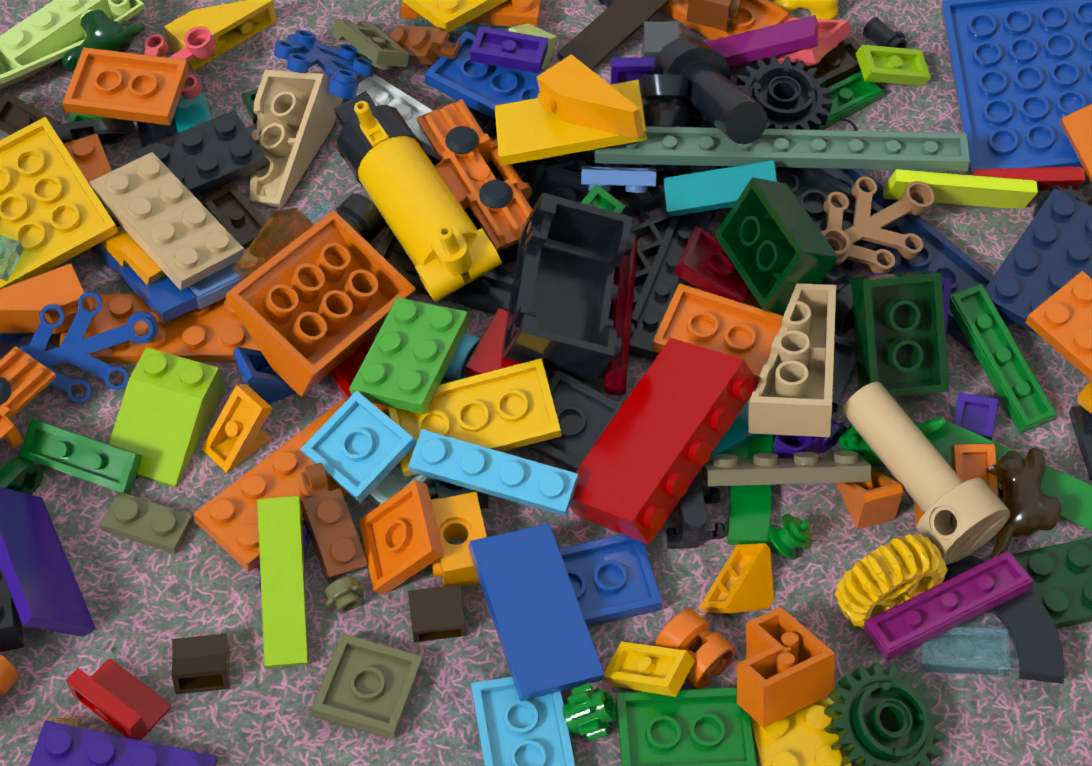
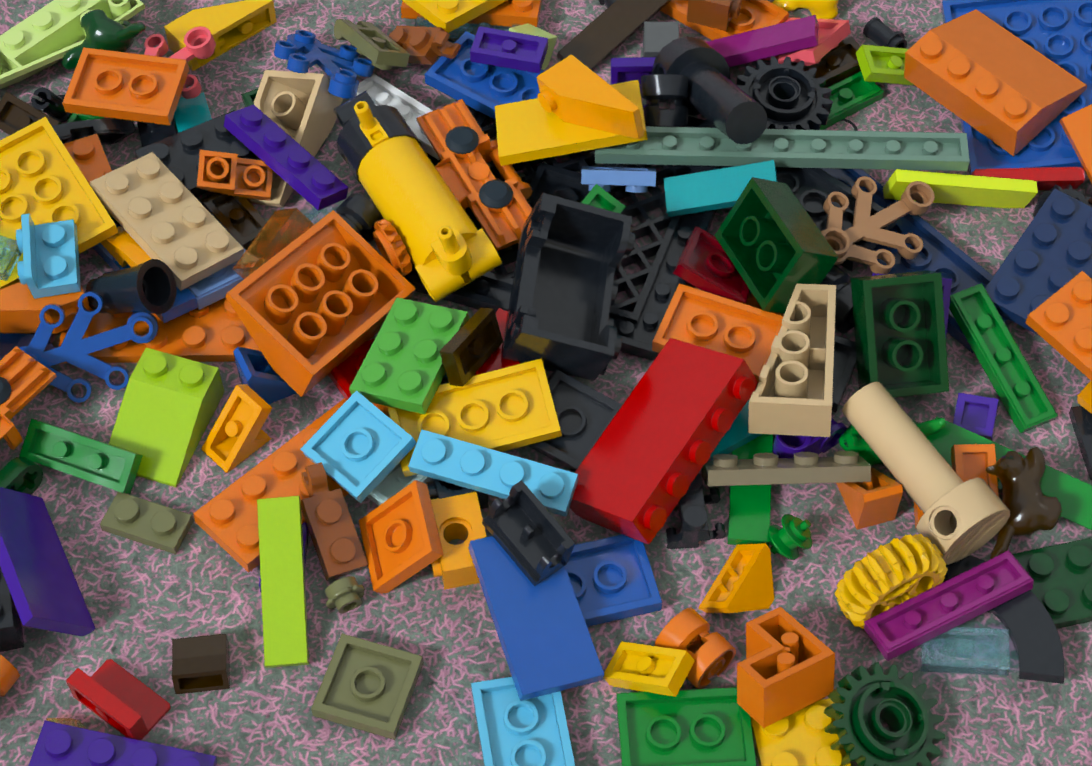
(49, 257): none -> medium azure bracket
(50, 104): none -> black pin
(140, 288): none -> black plant
(234, 176): none -> orange slope
(286, 157): none -> dark purple plate
(392, 247): none -> orange gear
(437, 613): dark brown piece -> none
(471, 346): none -> dark brown plate
(529, 534): none -> black hinge
(589, 711): green gear -> none
(622, 314): dark red axle -> none
(991, 79): none -> orange slope

